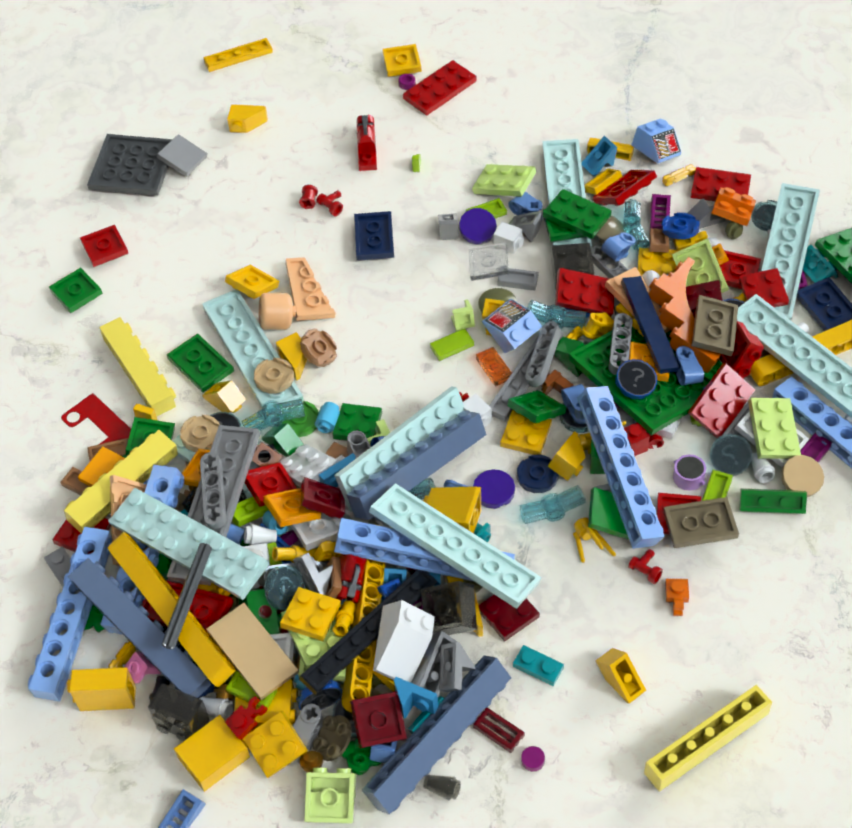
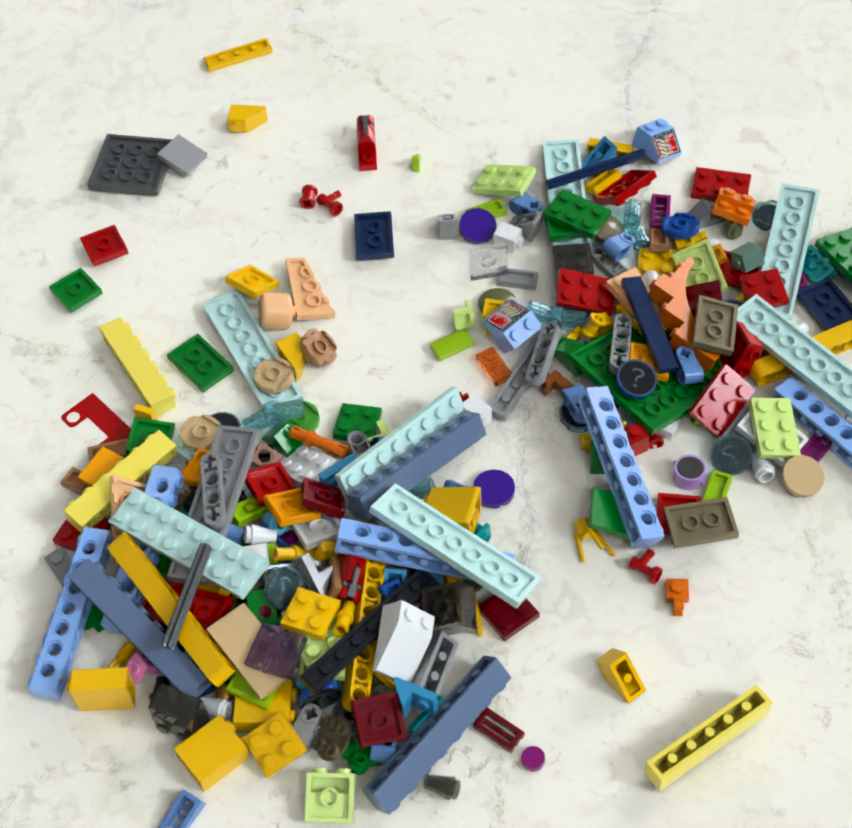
(225, 396): yellow slope -> none
(243, 718): red plate -> none
(276, 651): none -> clear purple slope
(310, 439): none -> orange pin
(311, 760): pearl gold plate -> none
(327, 417): medium azure brick -> none
(402, 60): yellow plate -> none
(406, 81): magenta tile -> none
(439, 87): red plate -> none
(452, 664): light grey slope -> none
(525, 435): yellow plate -> none
(535, 474): dark blue tile -> none
(536, 406): green plate -> none
(538, 665): teal plate -> none
(552, 506): clear light blue piece -> none
(569, 458): yellow slope -> none
(595, 169): none -> dark blue axle
(678, 175): yellow axle -> none
(747, 257): none -> sand green brick
(773, 501): green plate -> none

